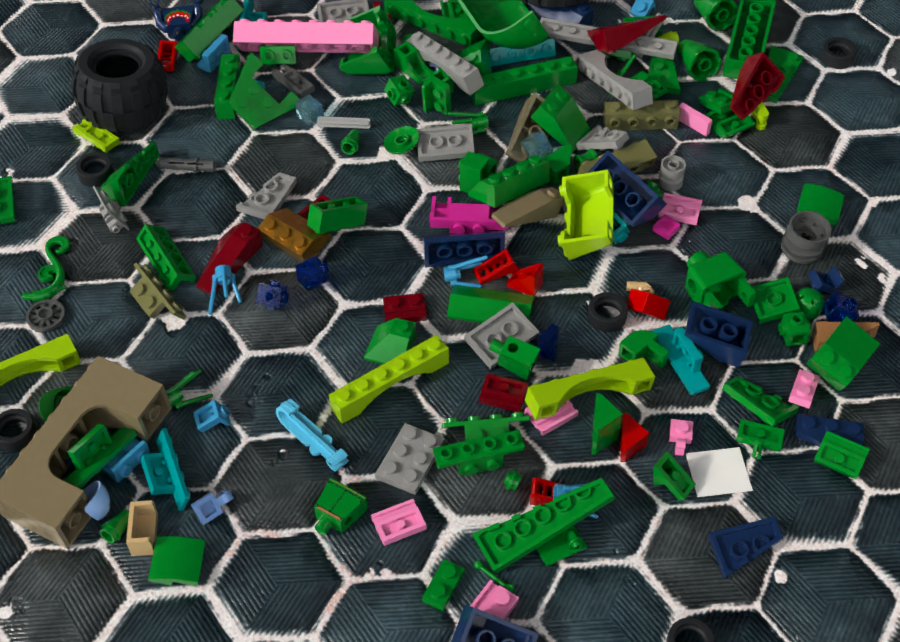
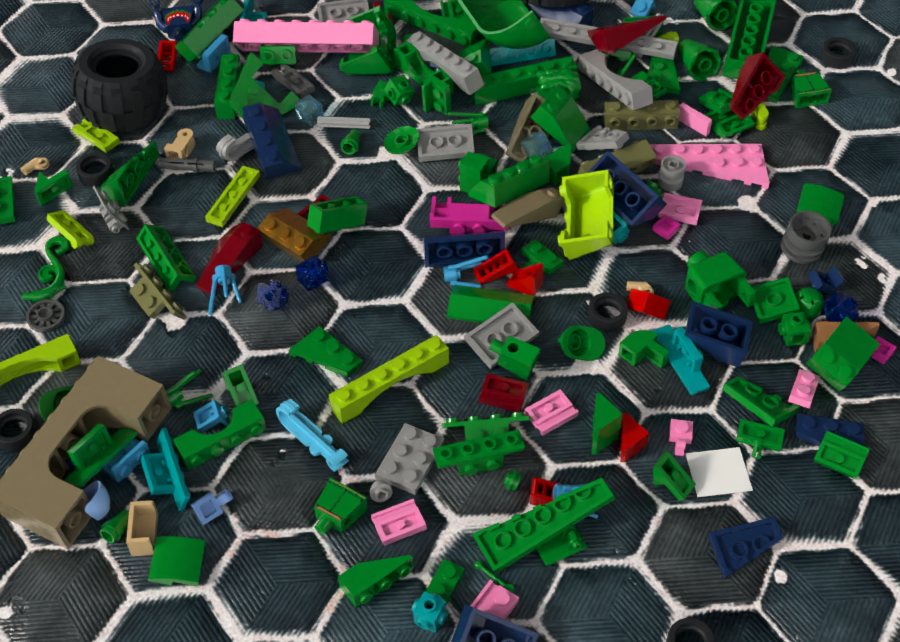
(35, 164): none -> tan arm
(48, 189): none -> green slope
(70, 229): none -> lime plate
(181, 146): none -> tan leg
(197, 447): none -> green arch
(232, 149): none -> light grey piece
(232, 196): none -> lime plate
(239, 385): none -> green slope
(269, 197): light grey wing -> none
(270, 140): none -> dark blue slope
(326, 351): none -> green wing
(370, 577): none -> green slope
(379, 94): none -> green plate
(380, 486): none -> light grey plate
(391, 340): green slope -> none
(405, 307): dark red plate -> none
(430, 611): none -> teal brick
(538, 253): none -> green plate
(546, 342): clear blue bracket -> none
(564, 77): none -> green piece
(582, 343): none -> green piece
(589, 155): green bush -> none
(627, 377): lime arch -> none
(720, 161): none -> bright pink wing
(809, 89): none -> green torso
(884, 350): none -> dark pink plate

